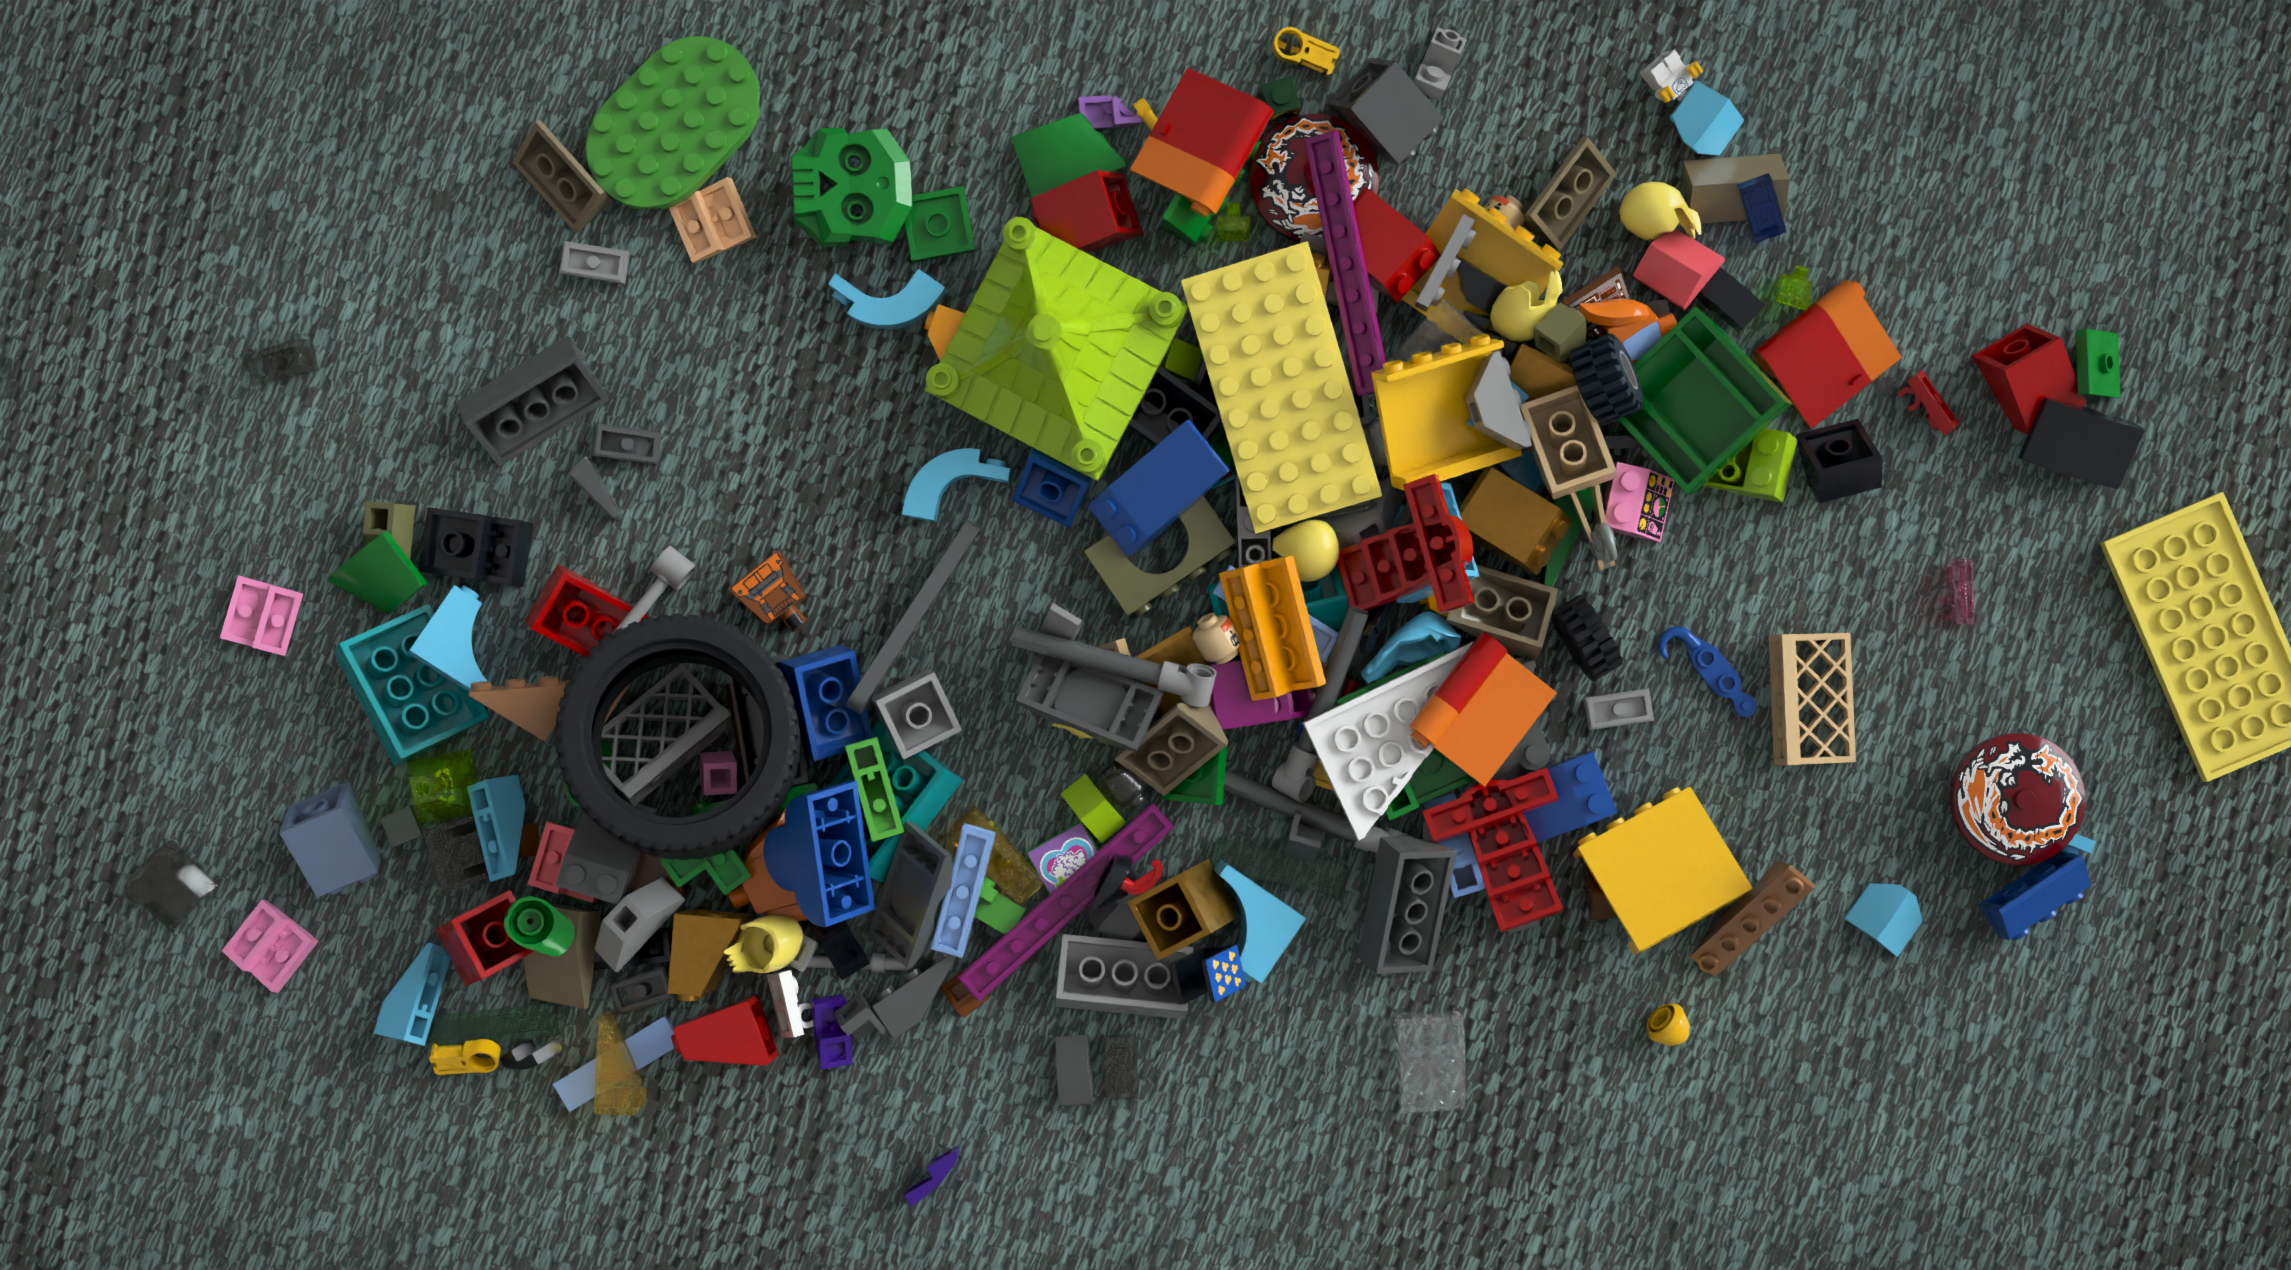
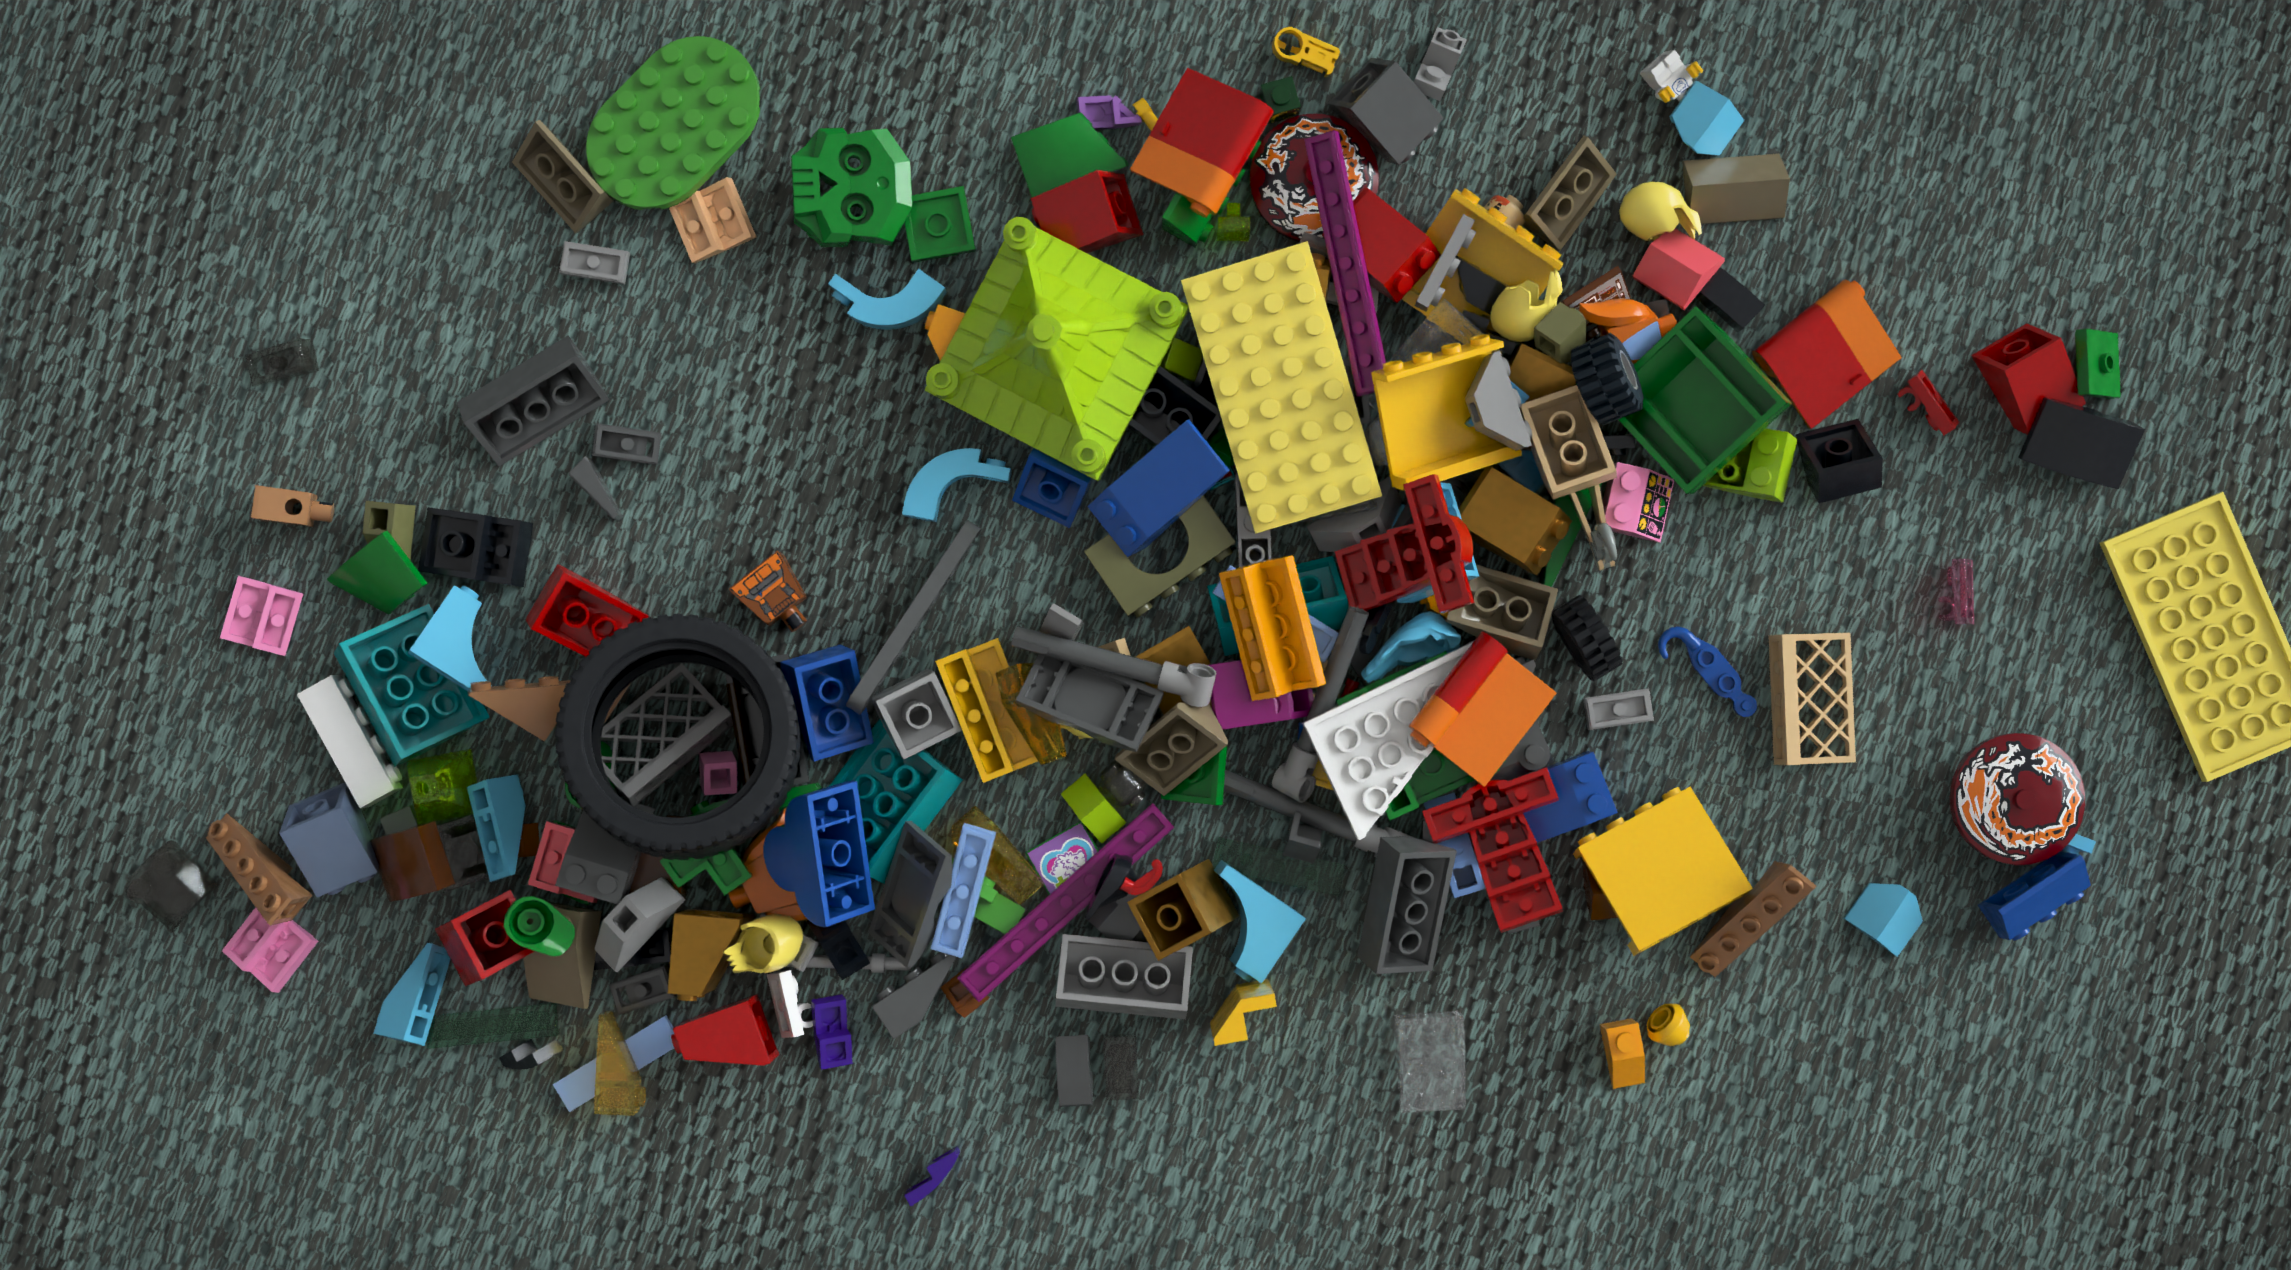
(258, 871): none -> medium nougat slope
(277, 506): none -> medium nougat torso
(350, 740): none -> white brick
(412, 862): none -> reddish brown slope
(462, 1058): yellow piece -> none
(673, 571): light grey piece -> none
(859, 1018): dark grey panel -> none
(874, 788): bright green slope -> none
(978, 705): none -> yellow slope
(1040, 734): none -> clear yellow slope
(1208, 970): piece -> none
(1216, 638): tan head -> none
(1229, 1022): none -> yellow slope
(1312, 546): light yellow helmet -> none
(1624, 1052): none -> light orange slope
(1761, 208): clear blue tile -> none
(1794, 288): clear neon green tile -> none

